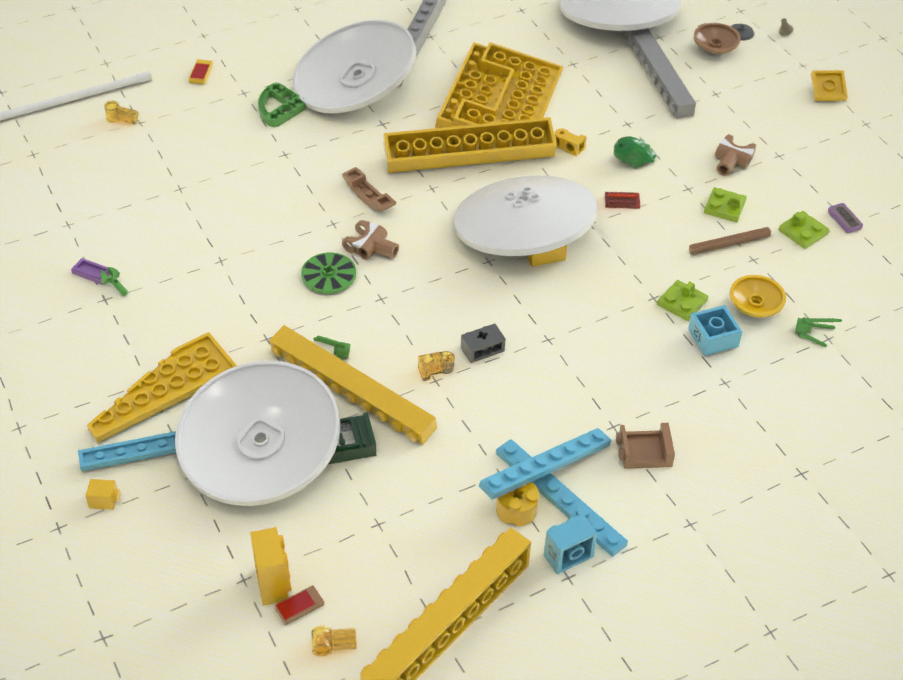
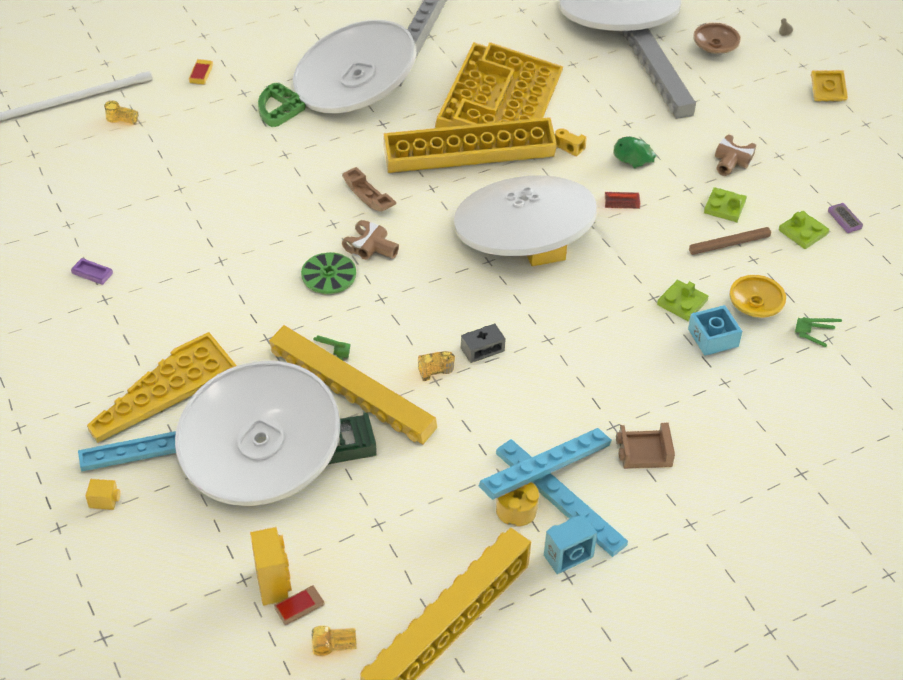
(113, 280): bright green bar -> none
(745, 31): dark grey piece -> none

